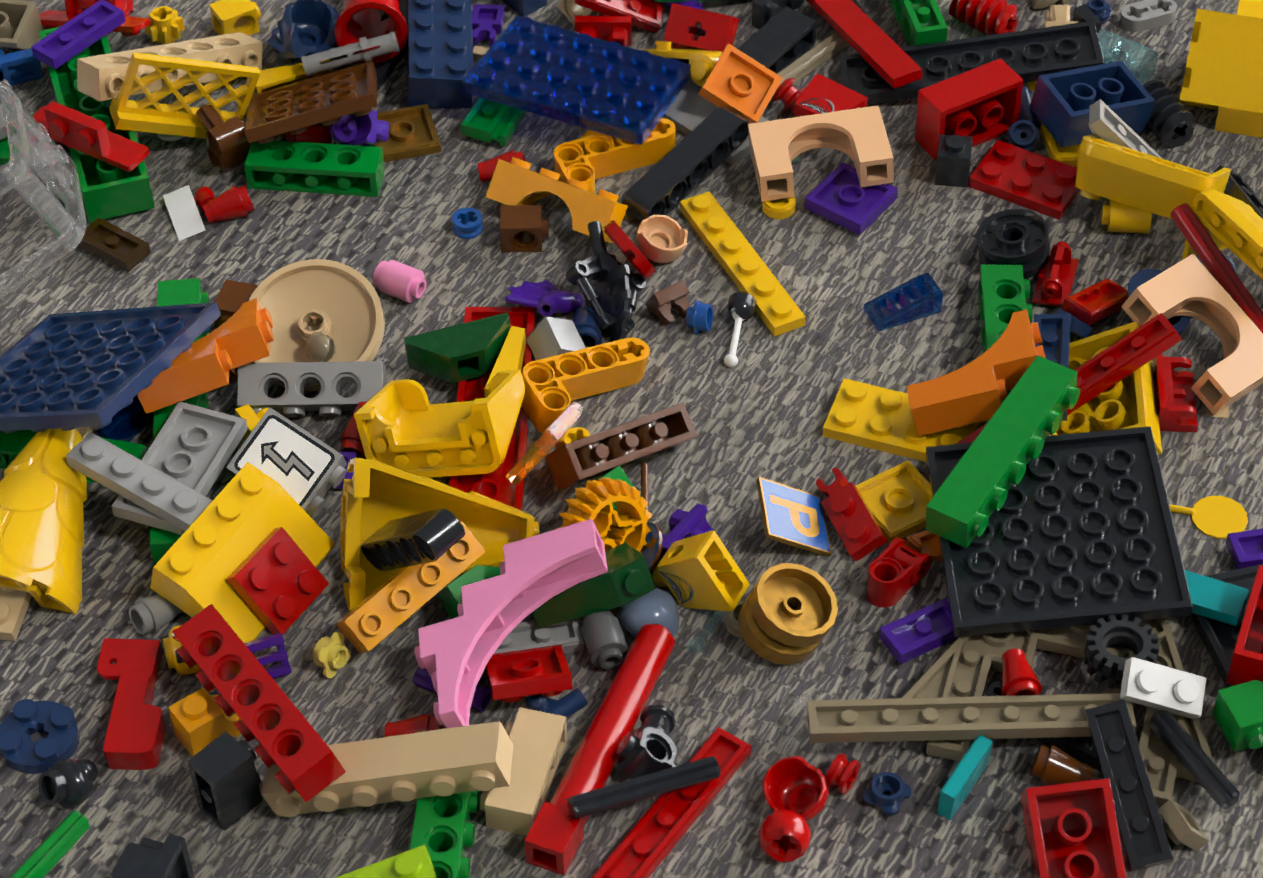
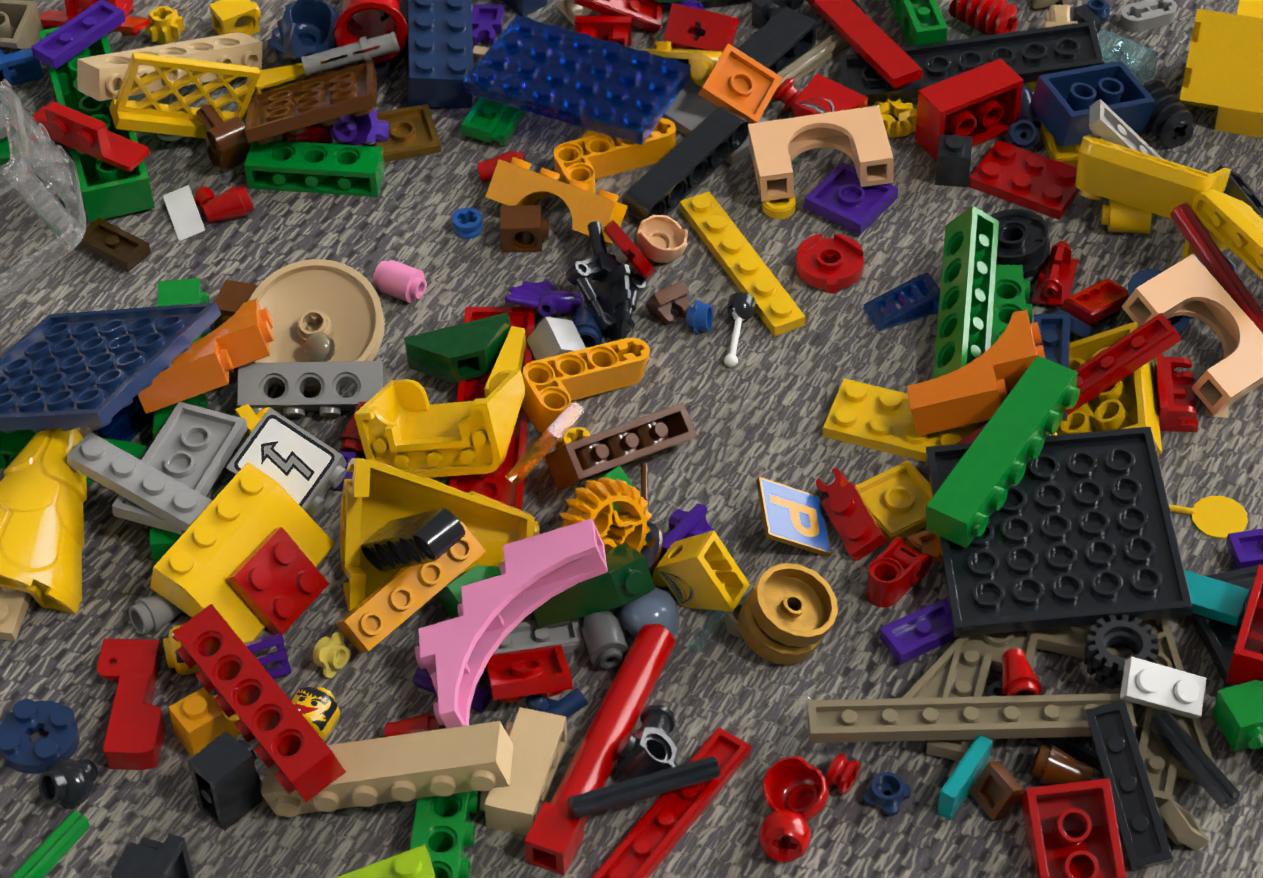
(318, 708): none -> head
(830, 276): none -> red plate
(906, 117): none -> yellow gear
(966, 290): none -> green brick
(996, 791): none -> reddish brown tile

